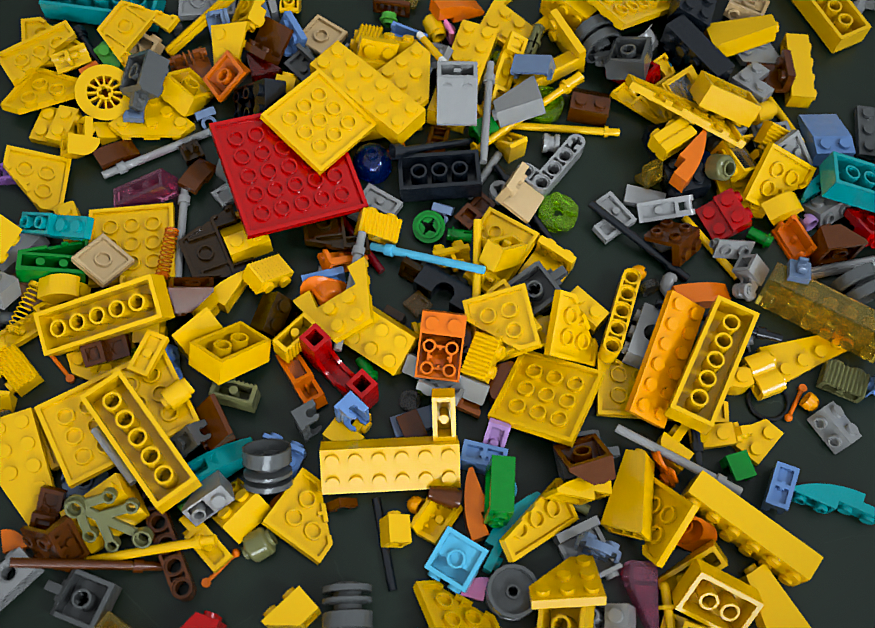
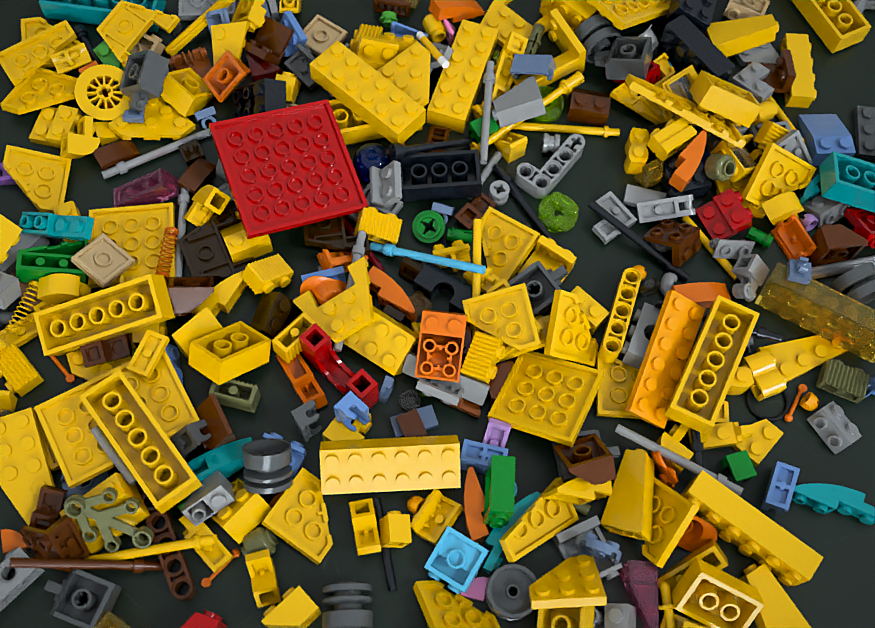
(176, 394): yellow brick -> none
(206, 202): none -> yellow brick
(263, 578): none -> yellow brick
(318, 121): yellow plate -> none
(338, 503): reddish brown tile -> none
(364, 363): green pin -> none
(365, 526): none -> yellow brick
(385, 184): none -> light grey bracket
(386, 389): none -> sand blue tile
(390, 293): none -> orange slope
(443, 414): yellow brick -> none
(446, 496): reddish brown cone -> none
(456, 93): light grey slope -> none
(501, 252): yellow brick -> none
(520, 196): tan bracket -> none
(636, 151): none -> yellow brick

